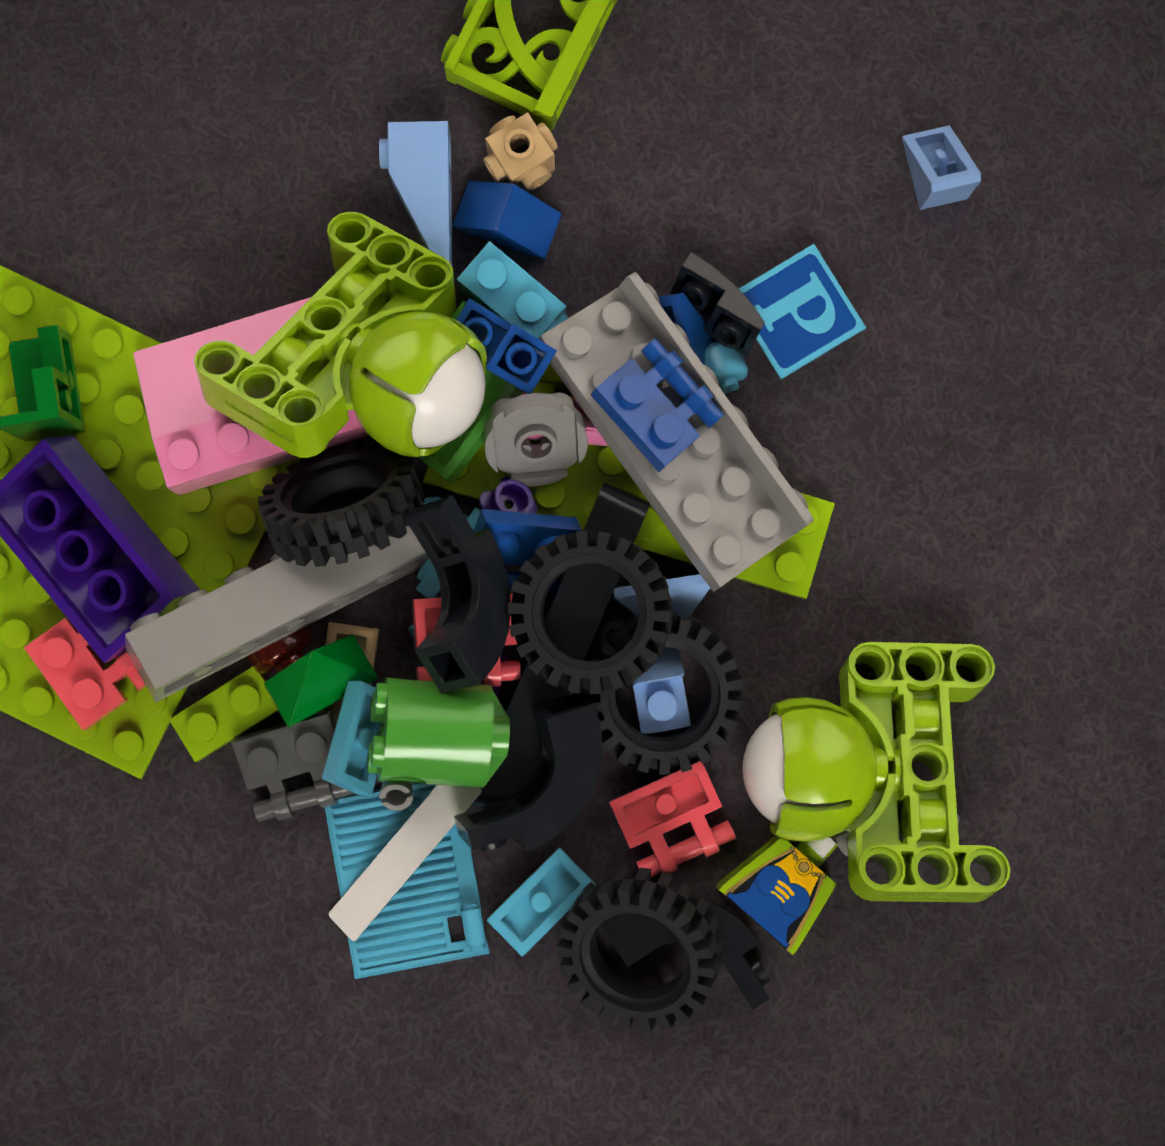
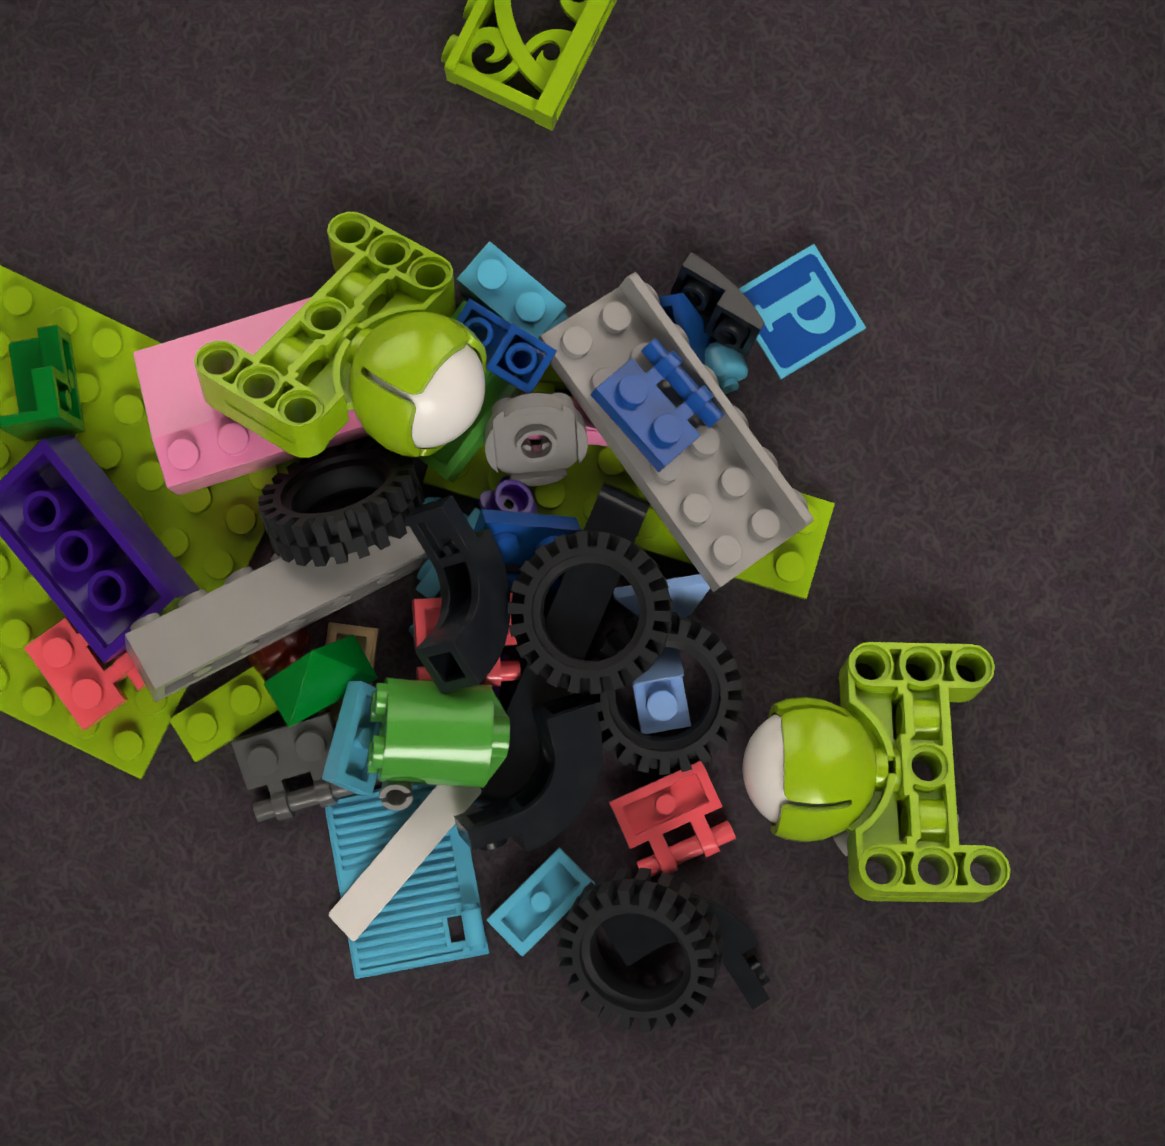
(421, 174): light blue slope -> none
(507, 217): blue slope -> none
(523, 169): tan brick -> none
(782, 887): torso -> none
(940, 167): light blue slope -> none

